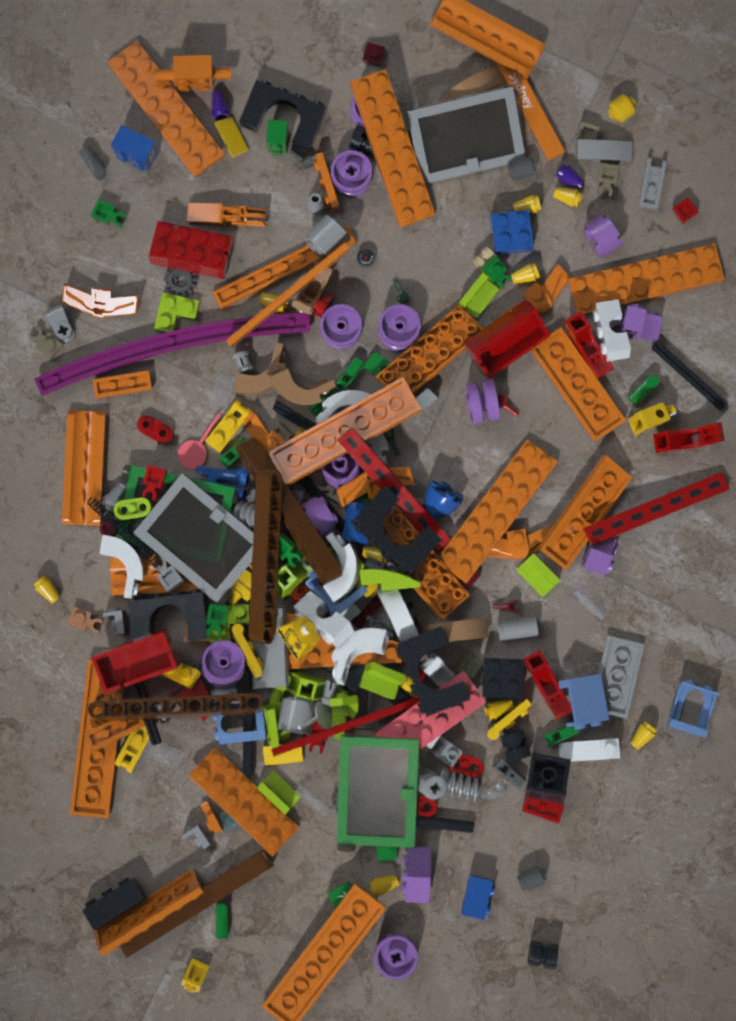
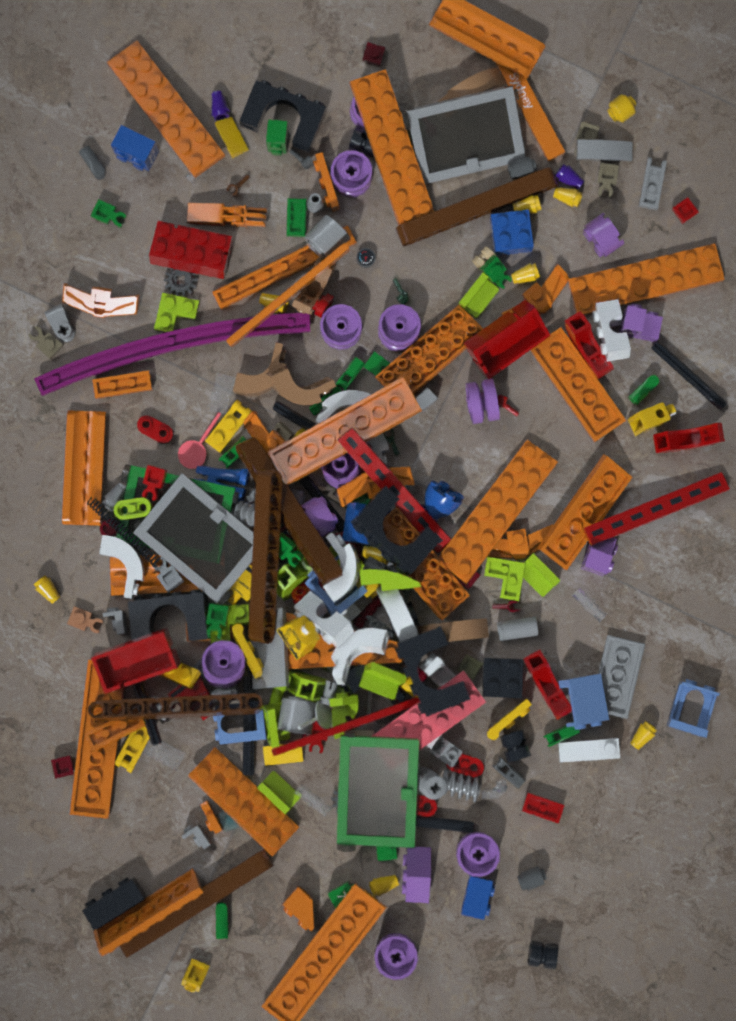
(62, 767): none -> dark red plate
(192, 73): orange brick -> none
(238, 185): none -> reddish brown hand
(243, 362): light grey bush -> none
(296, 217): none -> green plate
(301, 906): none -> orange slope
(476, 206): none -> reddish brown beam
(485, 862): none -> medium lavender wheel
(498, 708): yellow cone -> none
(511, 573): none -> lime plate
(548, 778): black brick -> none

